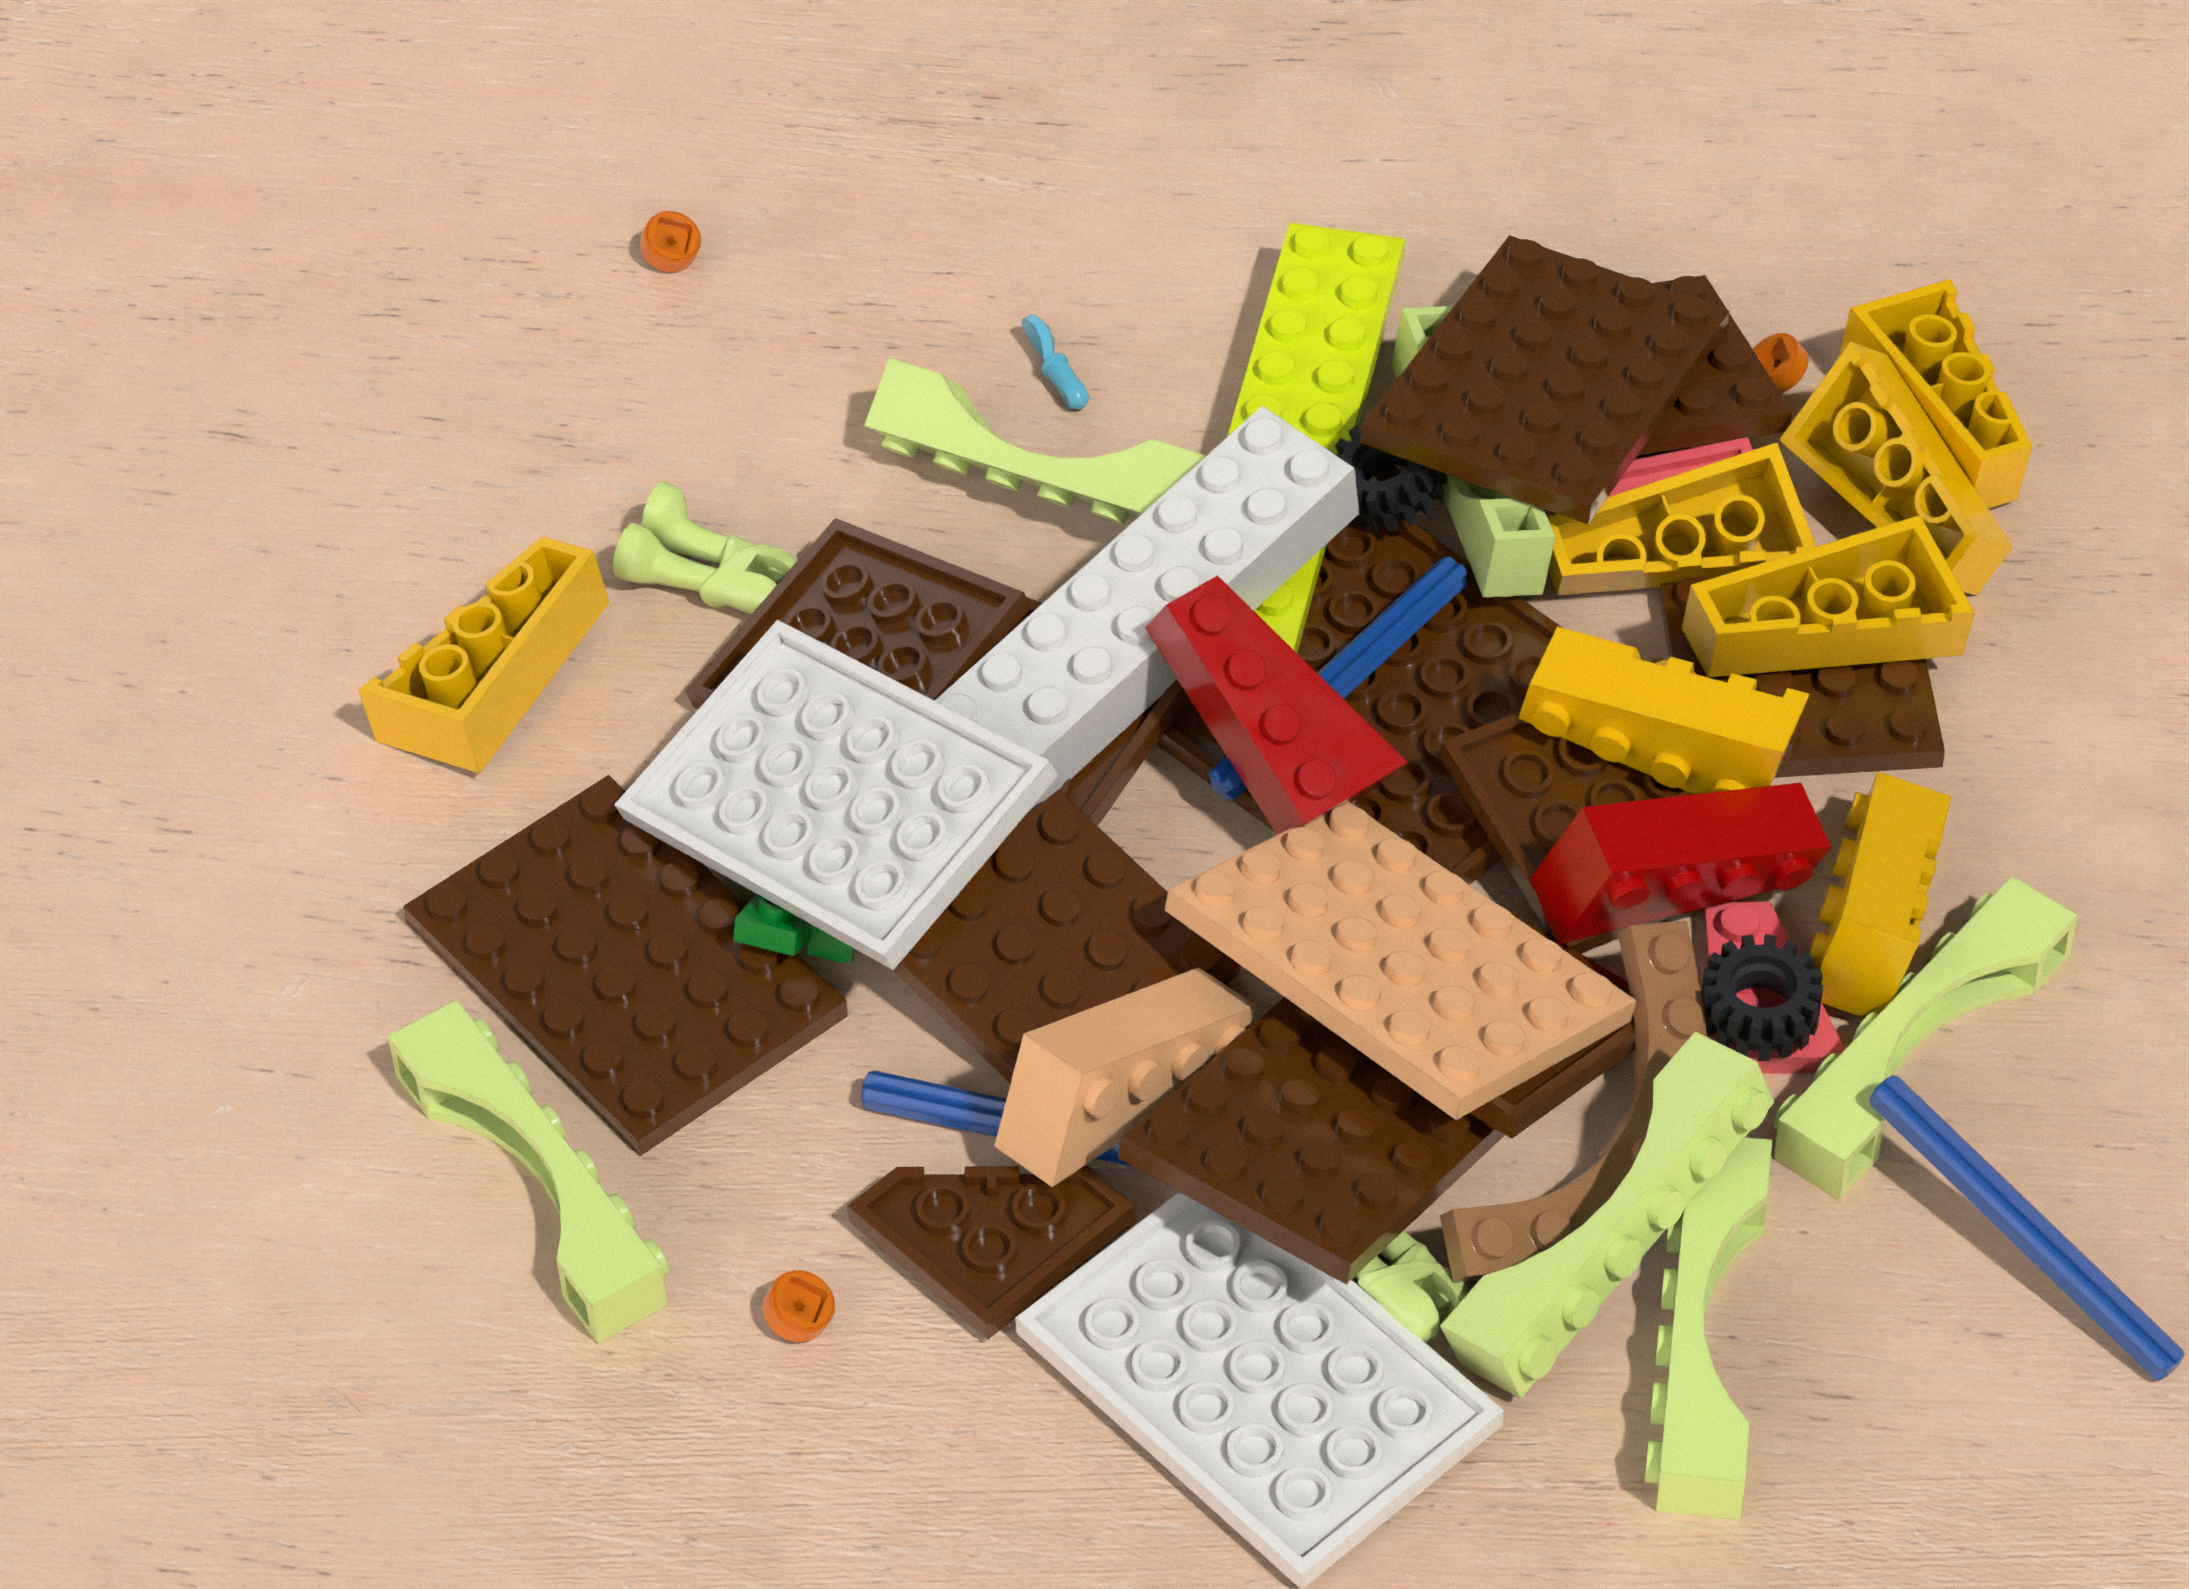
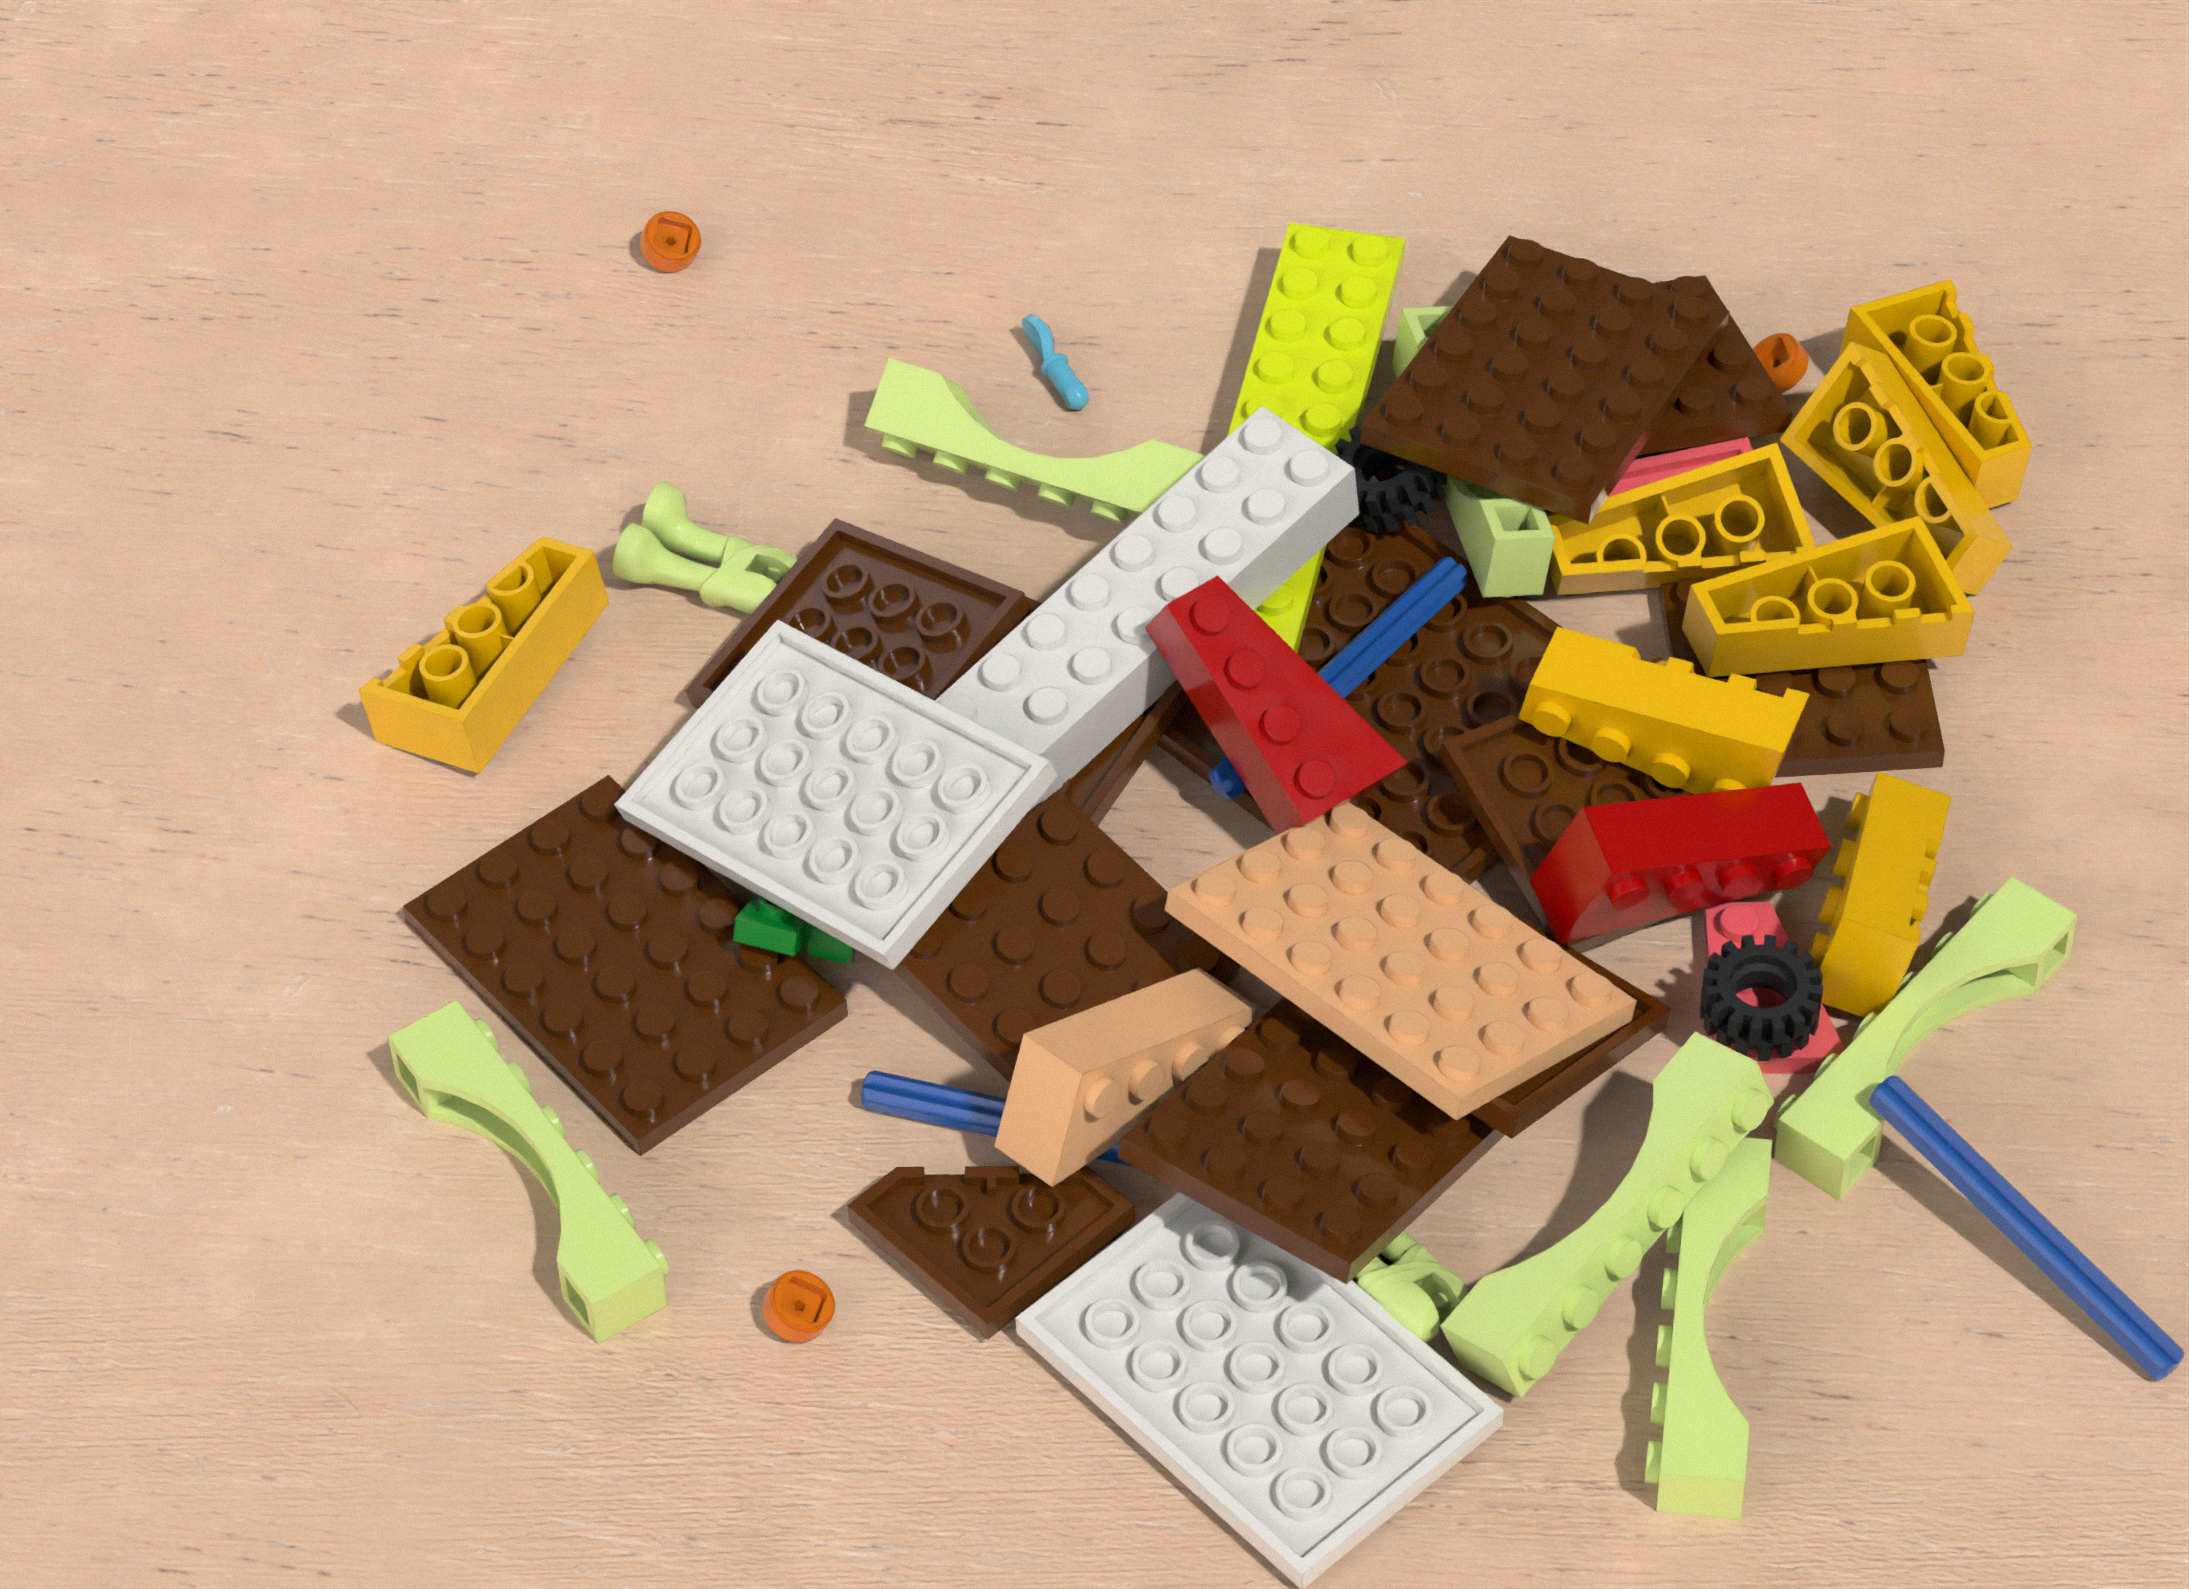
(1666, 1014): medium nougat plate -> none

